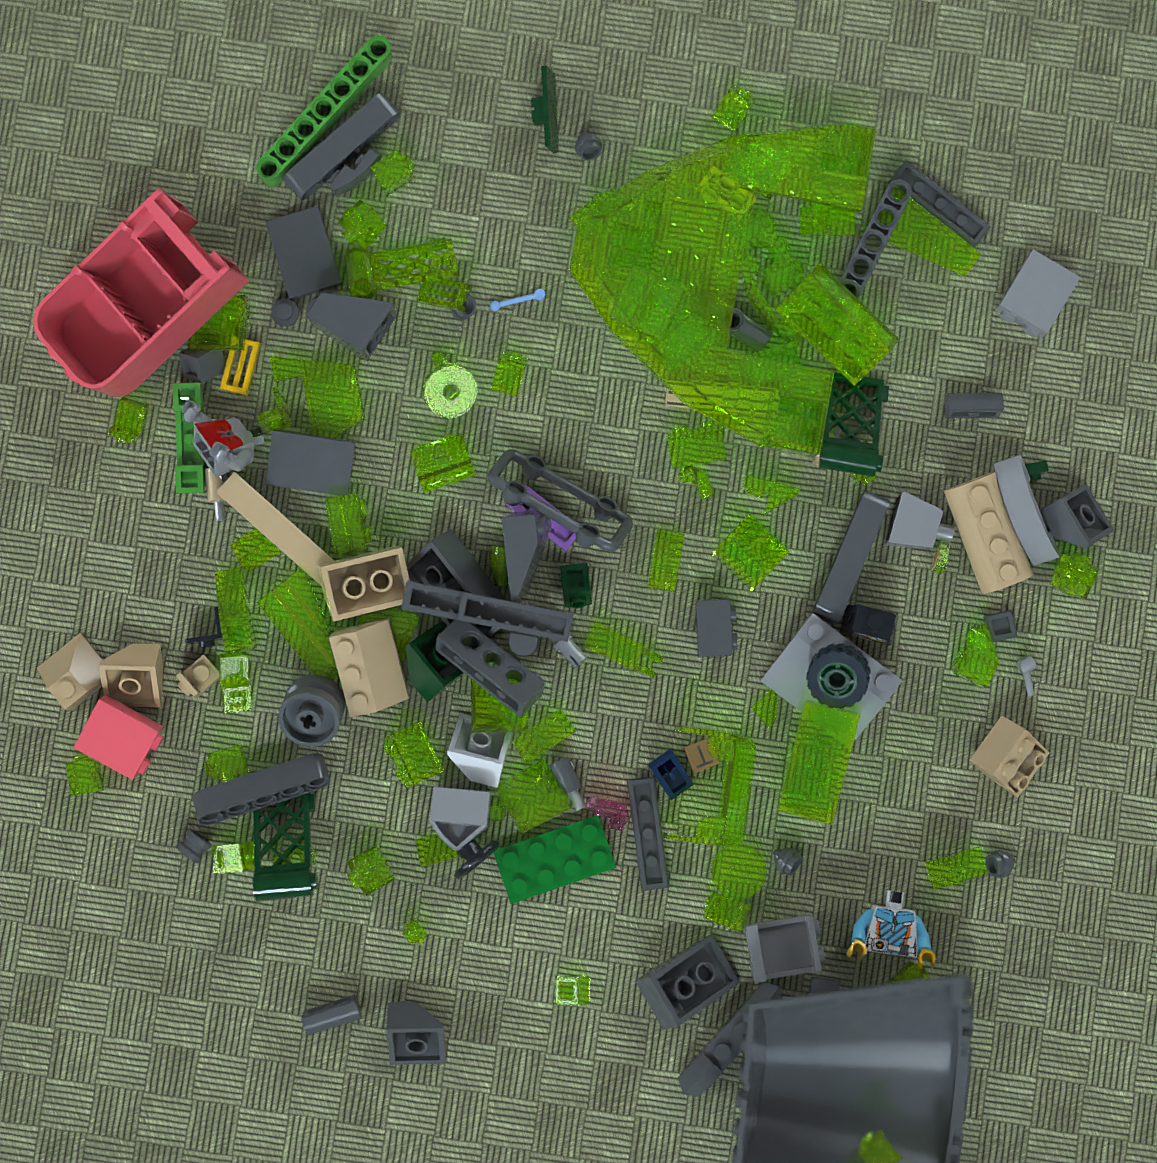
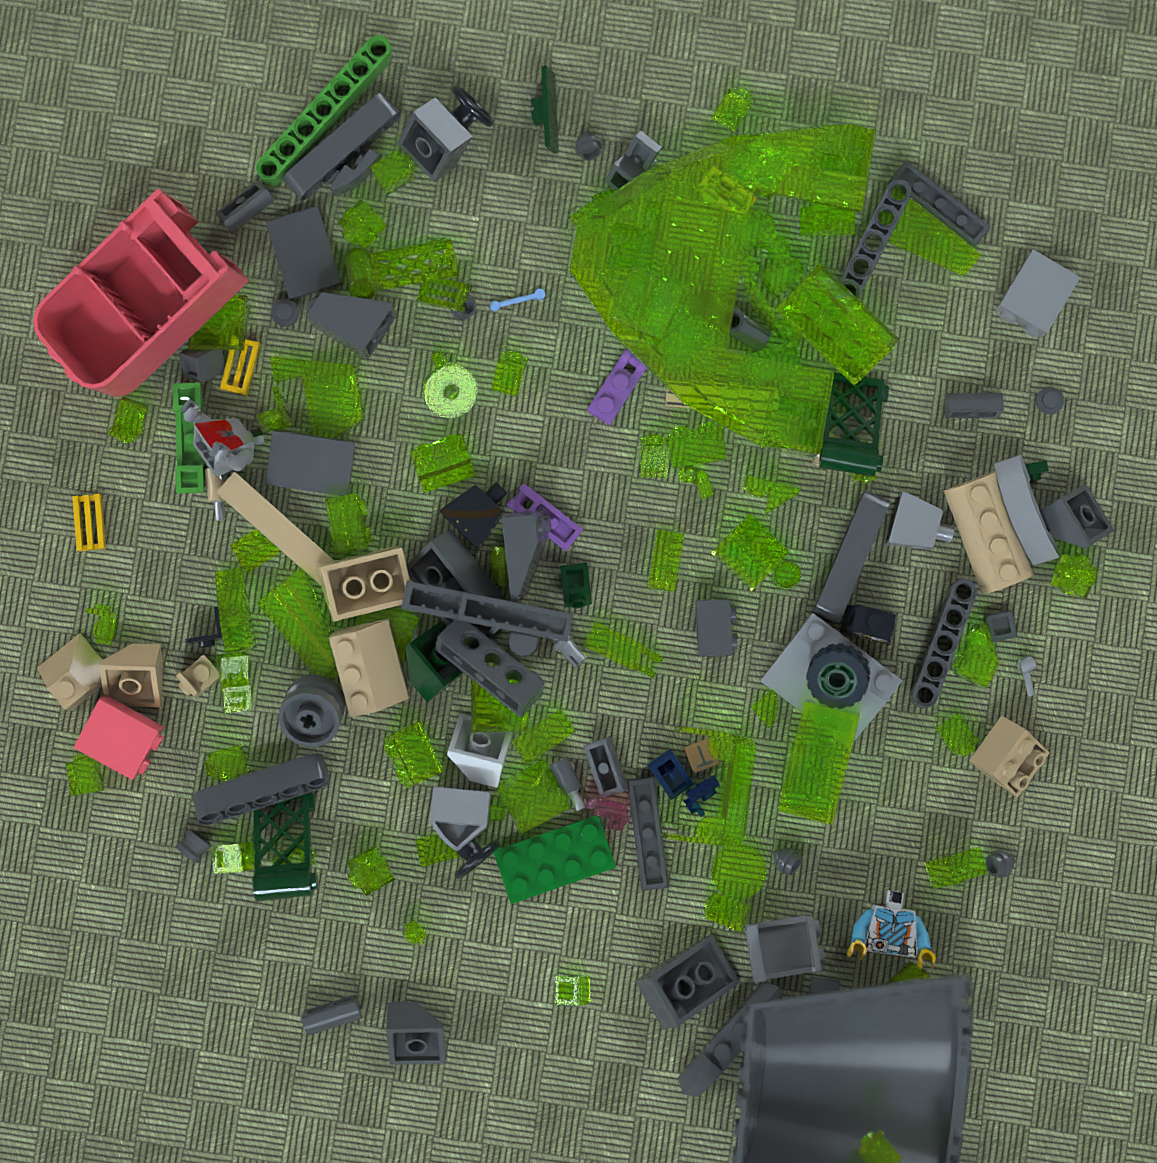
(88, 521): none -> yellow tile
(105, 627): none -> clear neon green bracket
(245, 206): none -> dark grey brick
(438, 136): none -> dark grey piece
(476, 513): none -> black torso
(535, 467): dark grey bar -> none
(606, 767): none -> dark grey brick
(616, 388): none -> medium lavender plate
(638, 158): none -> dark grey brick
(654, 456): none -> clear neon green bracket
(702, 790): none -> clear blue bracket
(788, 572): none -> clear neon green wheel
(941, 558): clear neon green tile -> none
(952, 633): none -> dark grey beam
(957, 736): none -> clear neon green bracket
(1050, 400): none -> dark grey plate

